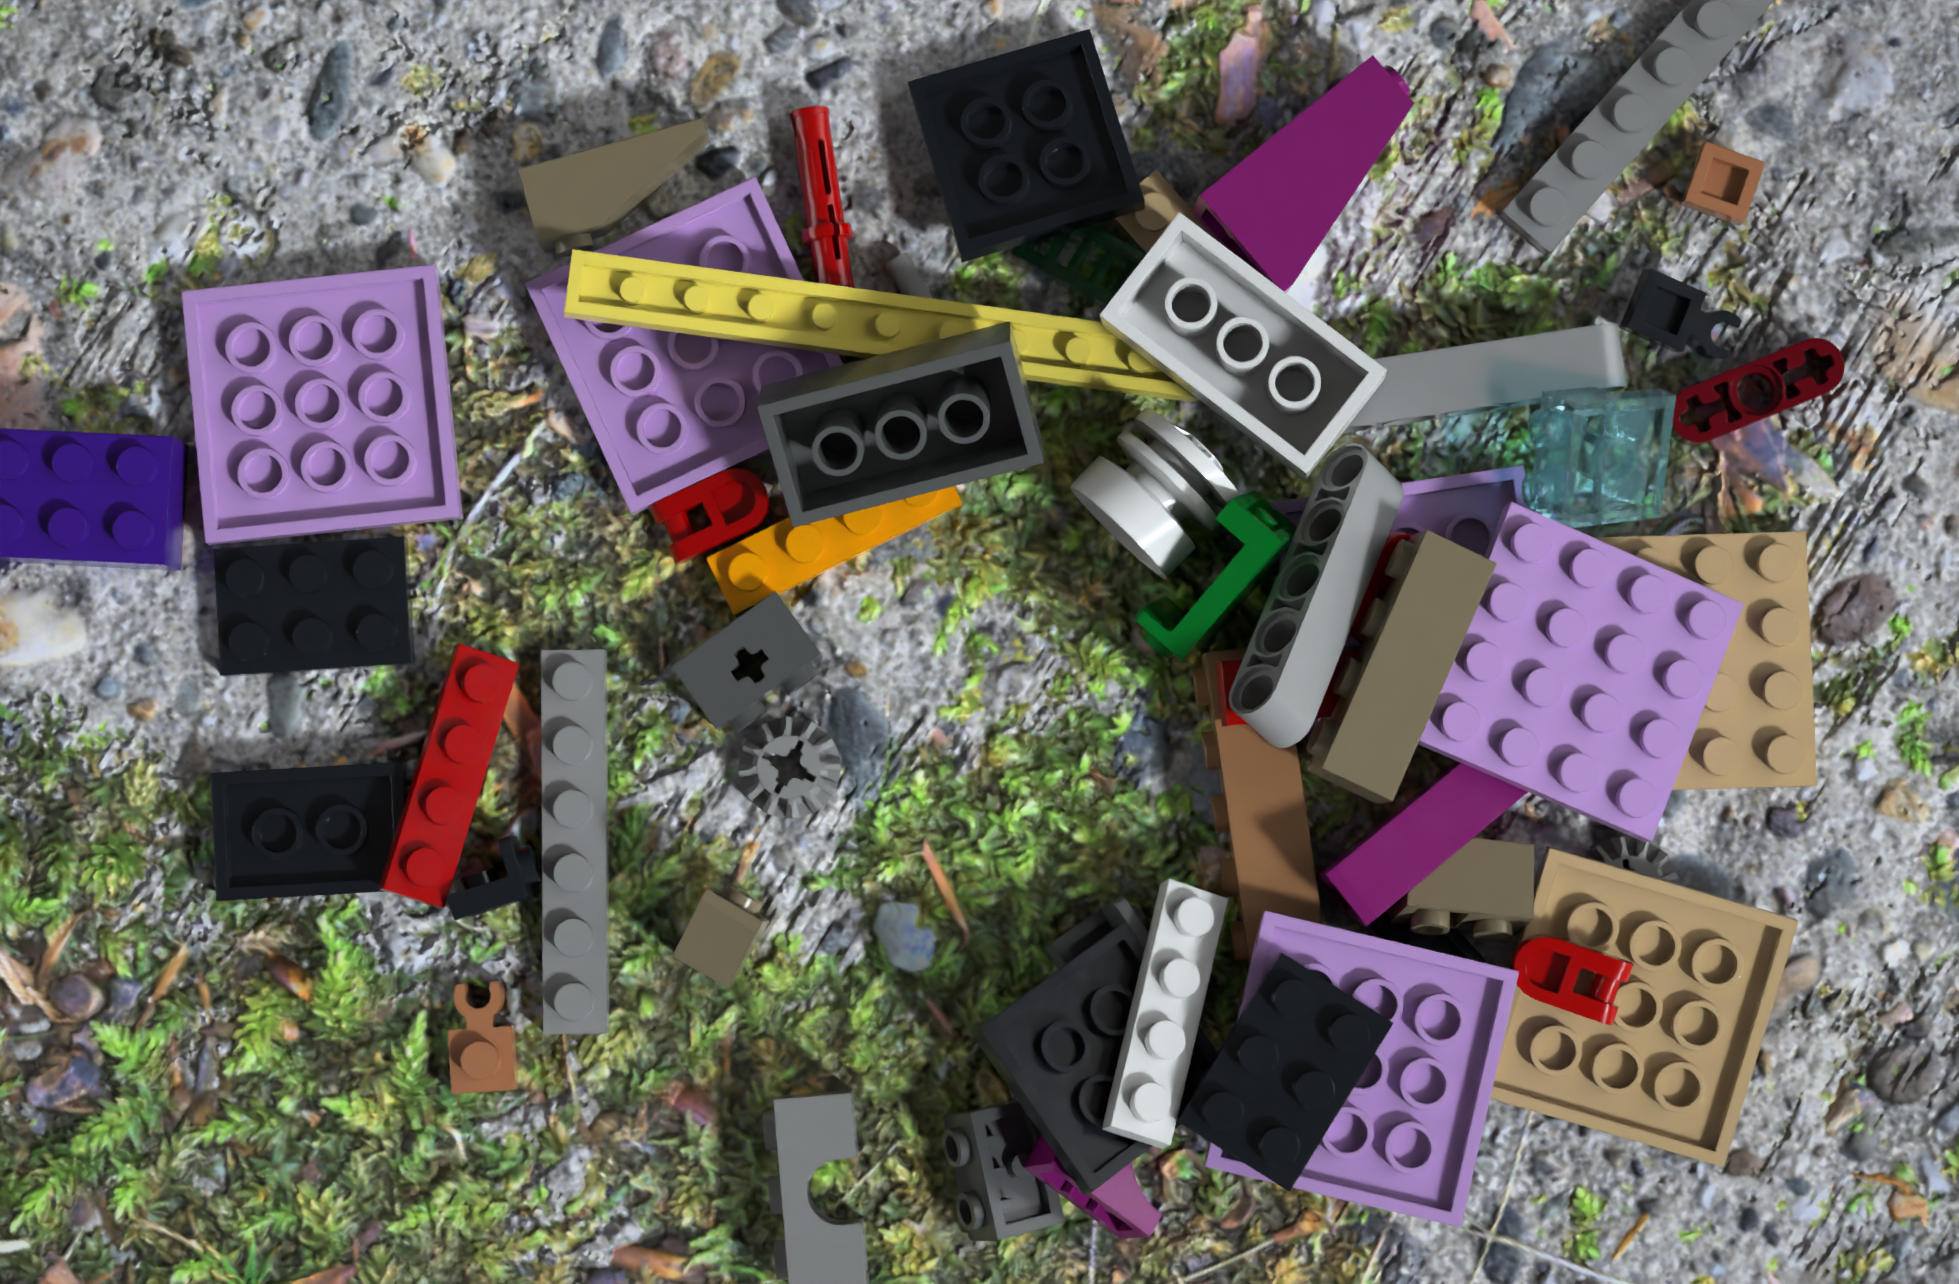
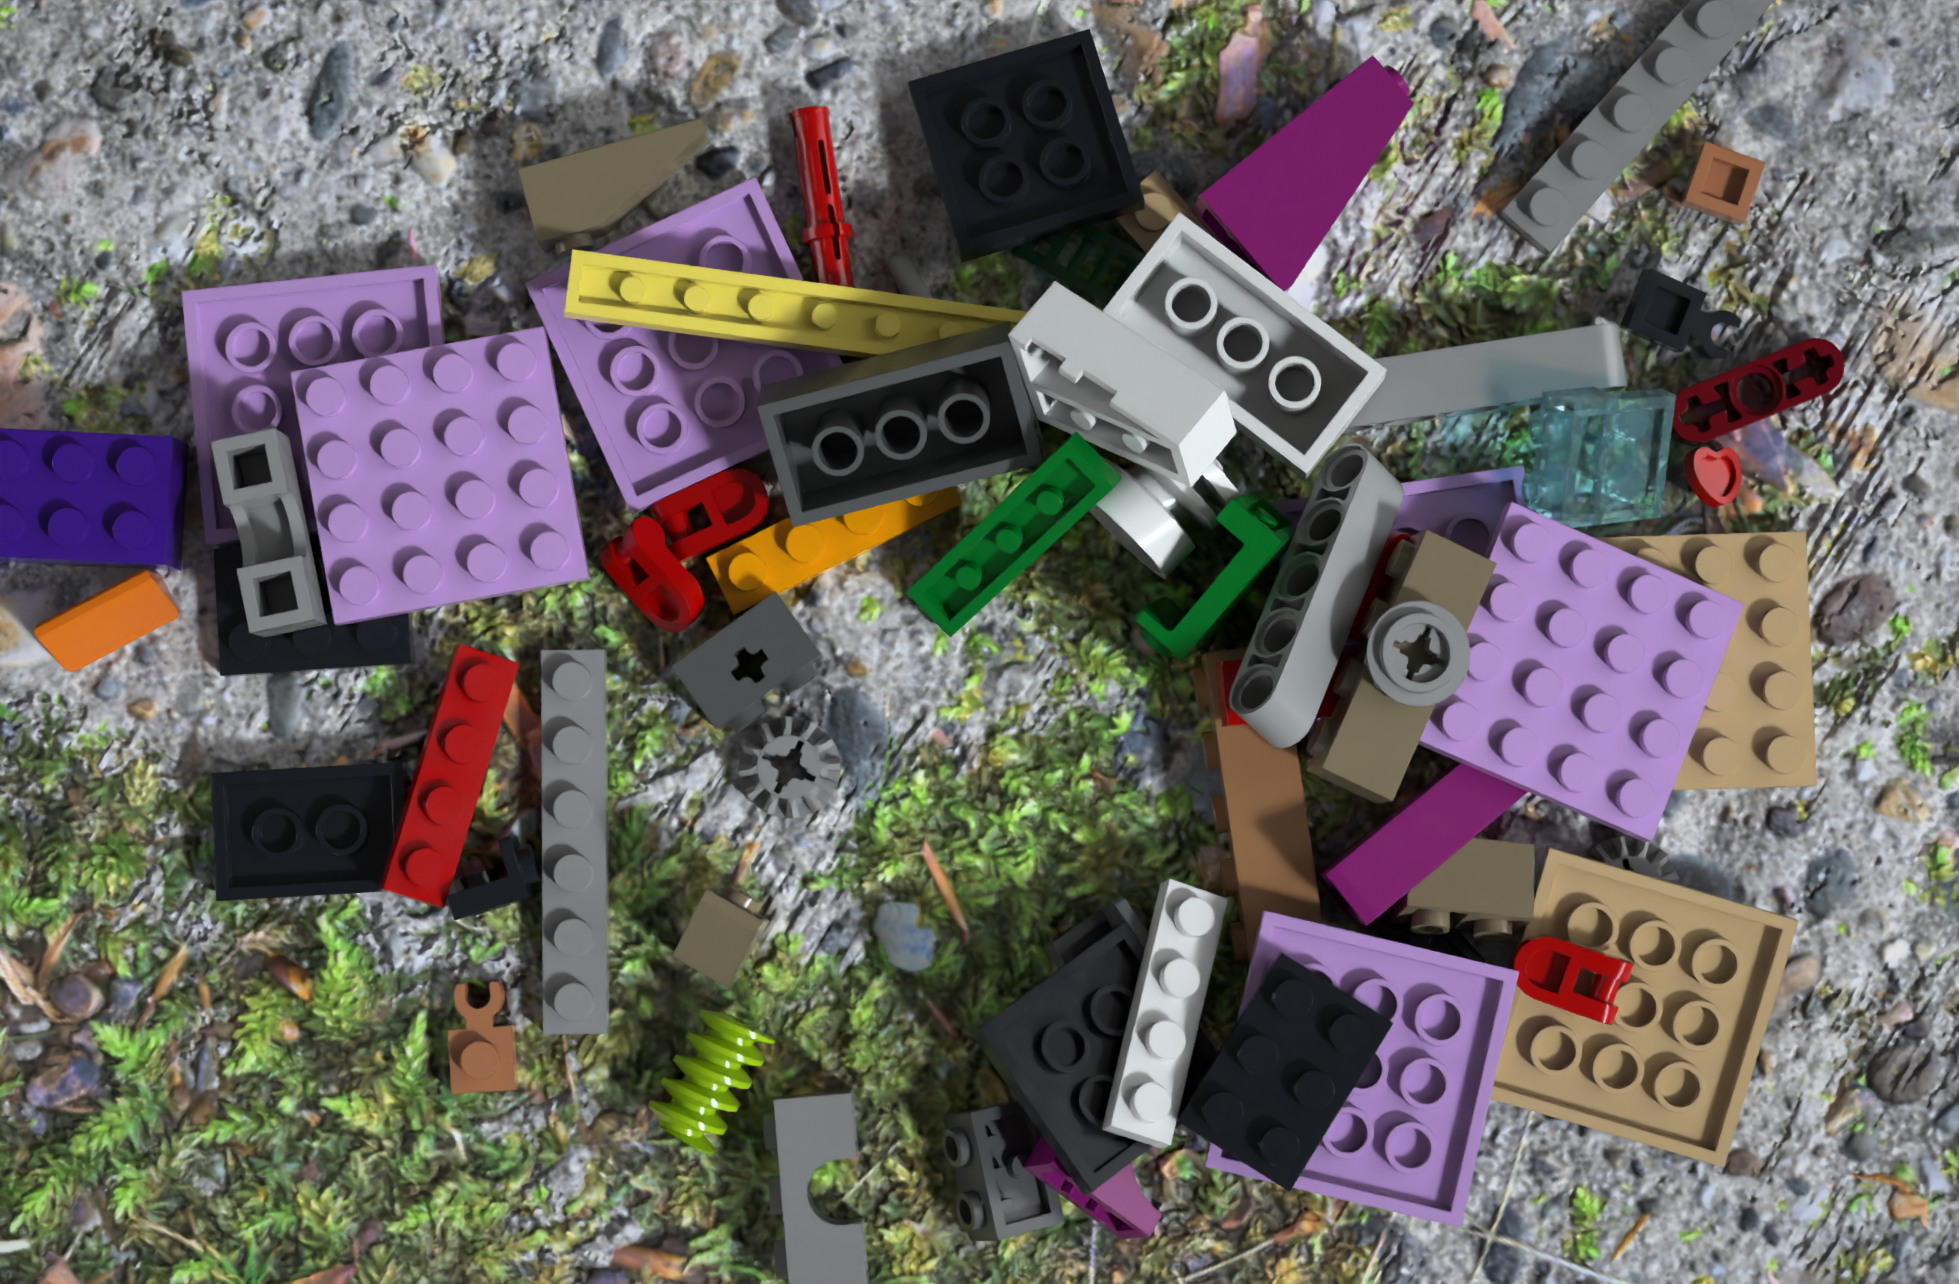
(108, 620): none -> orange slope
(266, 503): none -> light grey arch
(440, 476): none -> lavender plate
(653, 576): none -> red plate
(709, 1078): none -> lime piece
(1014, 534): none -> green plate
(1119, 388): none -> white wedge
(1444, 641): none -> light grey gear
(1713, 474): none -> red piece

